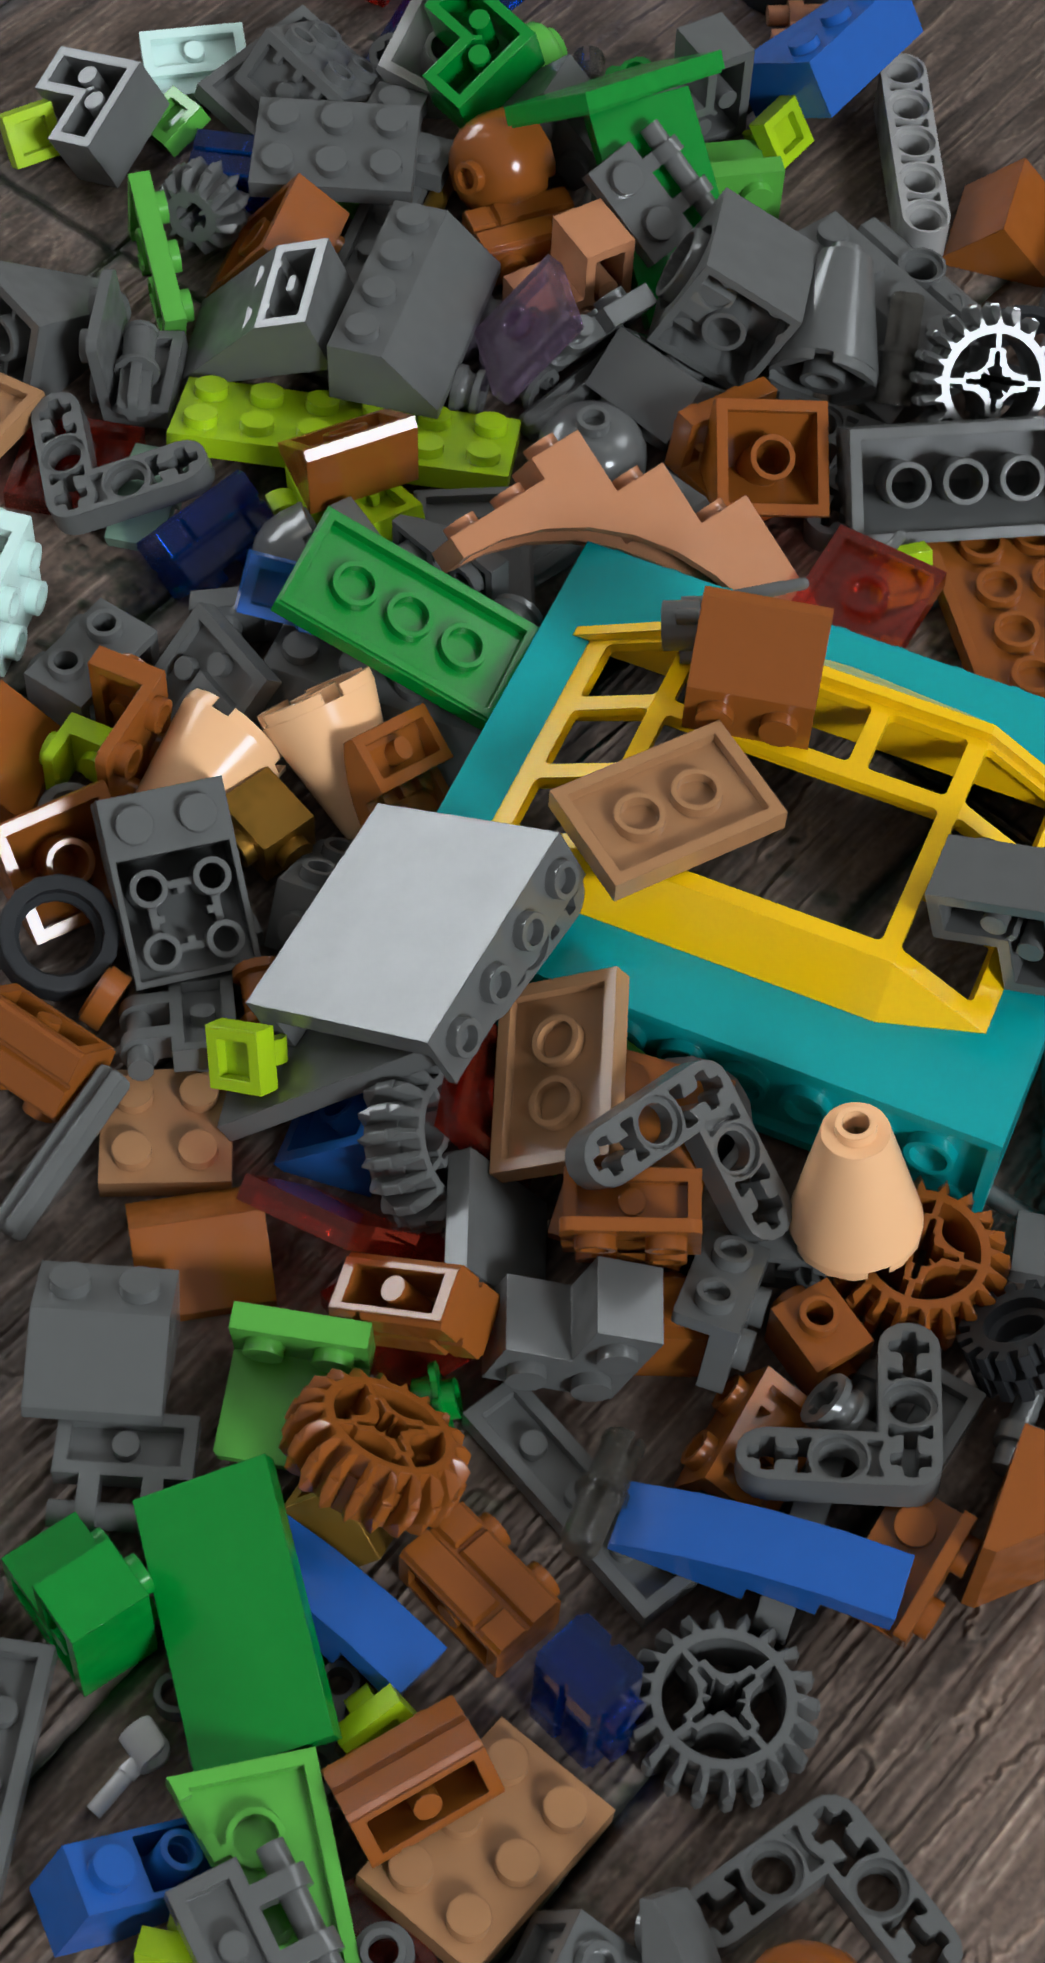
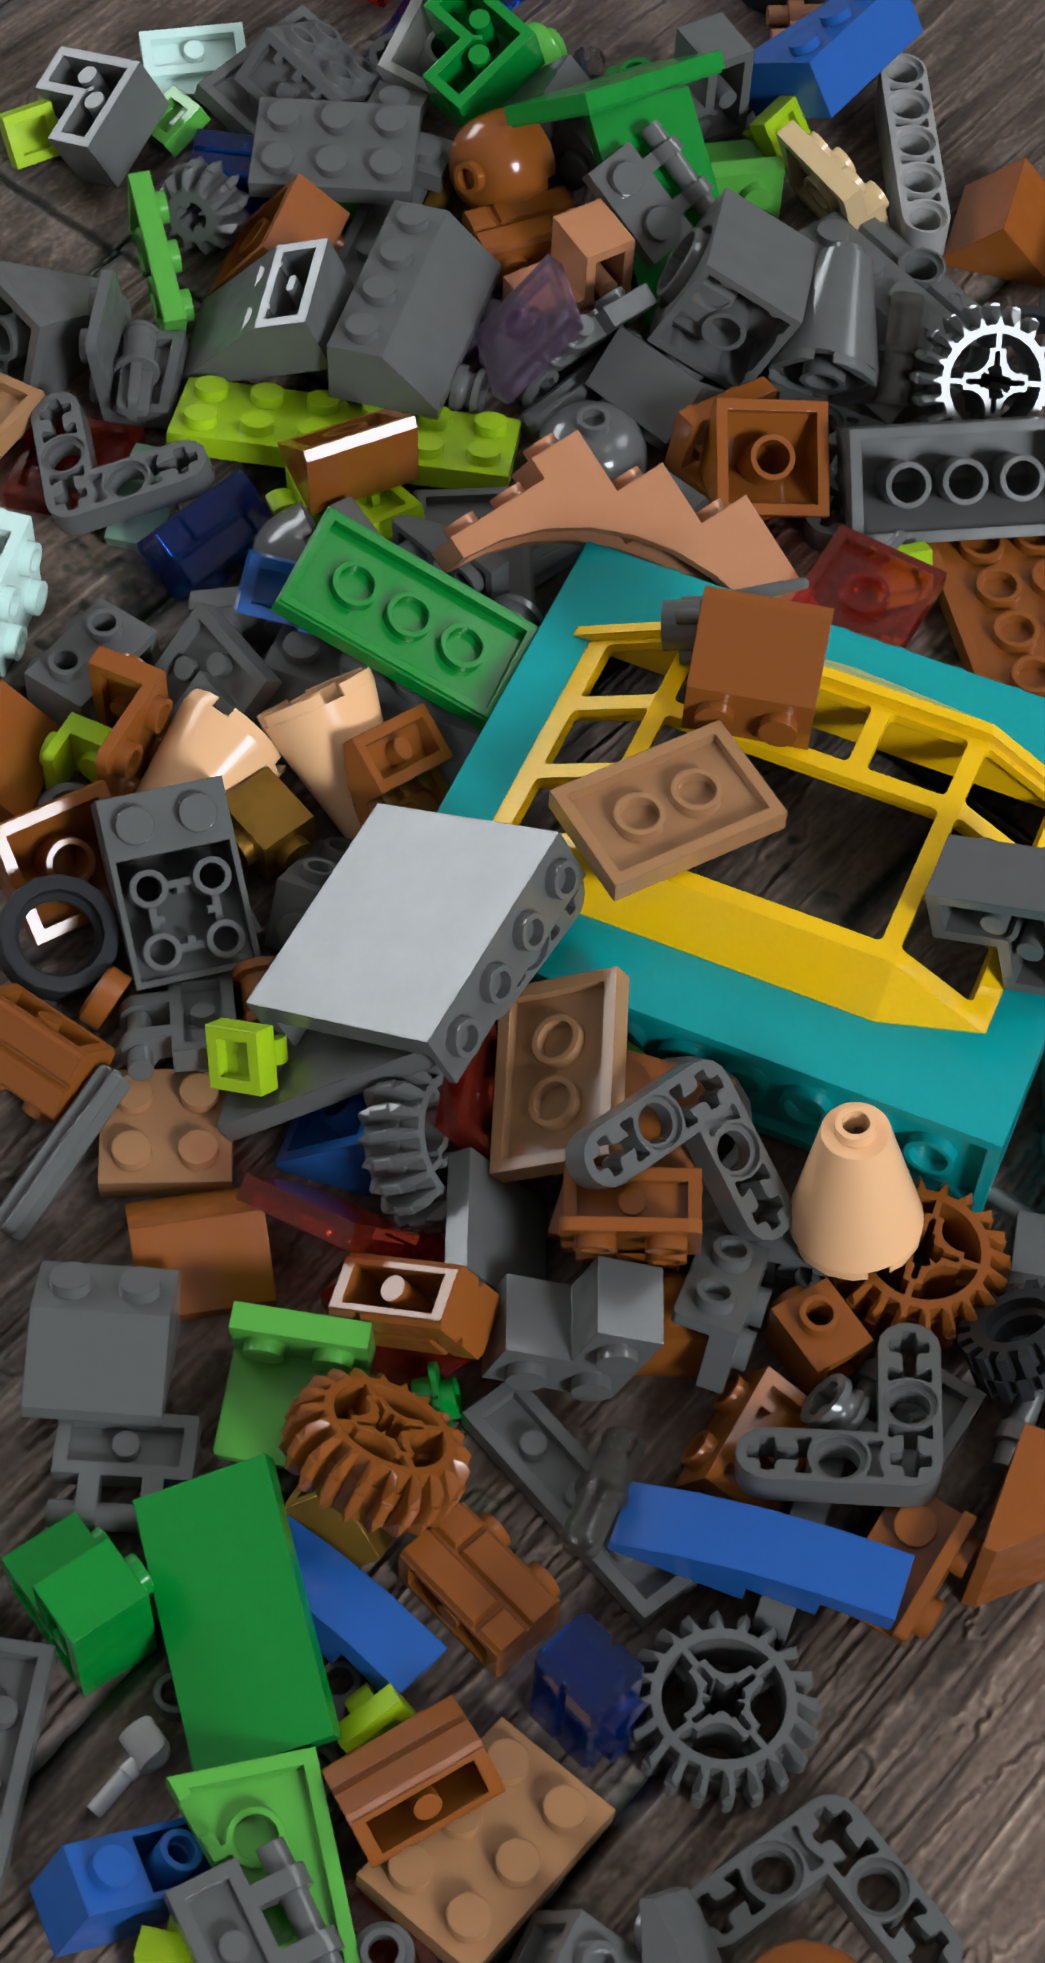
(828, 178): none -> tan plate

